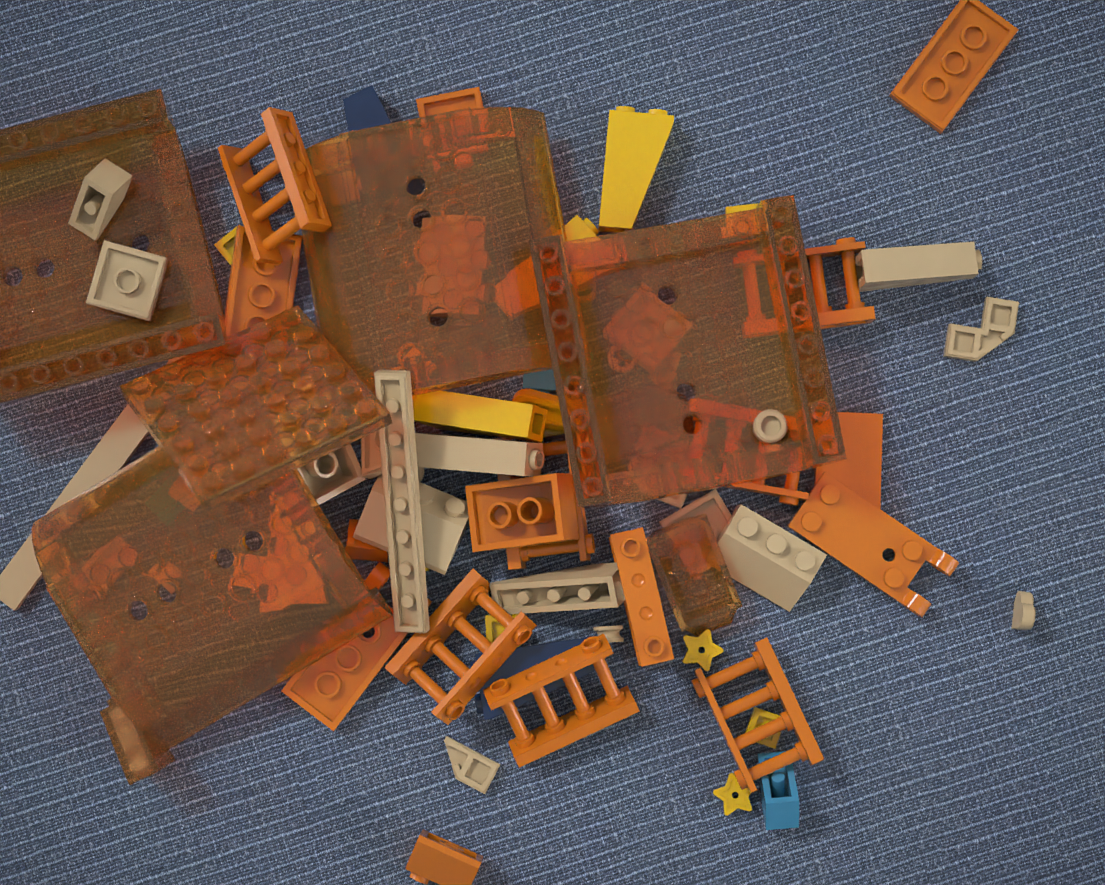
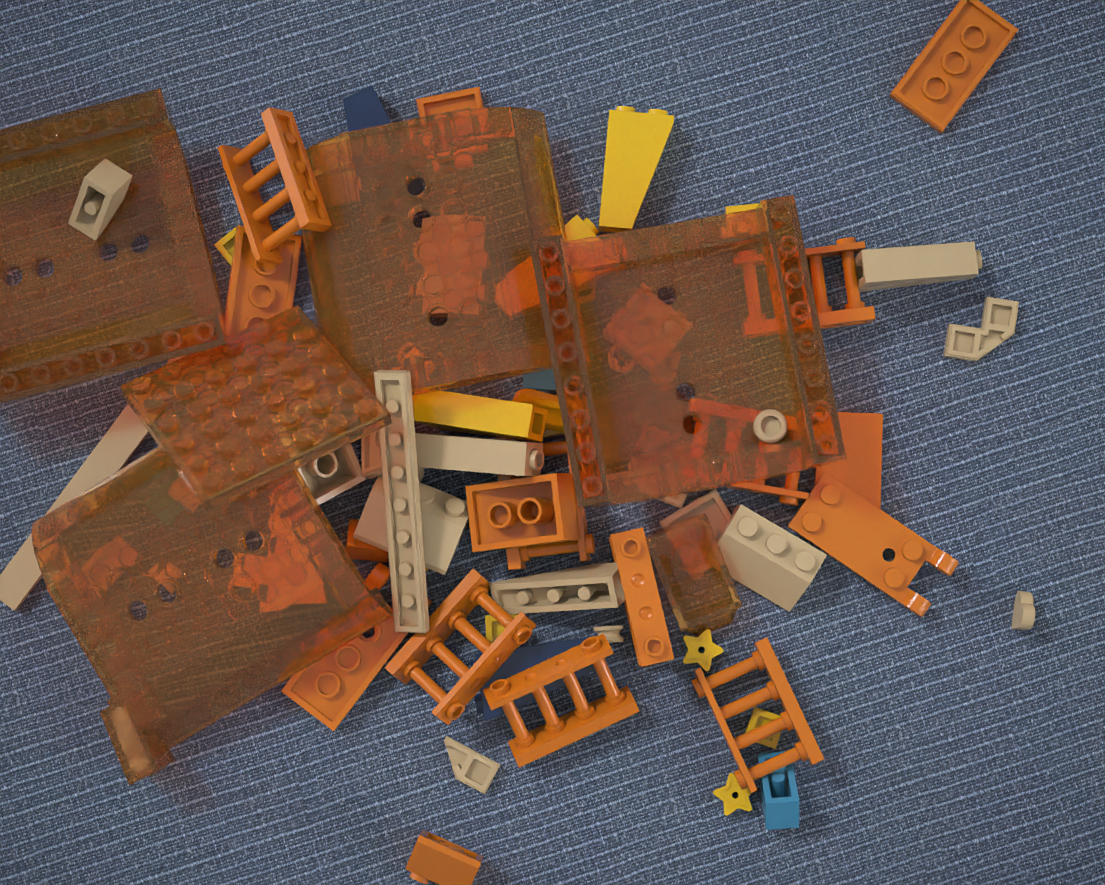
(127, 281): tan tile -> none

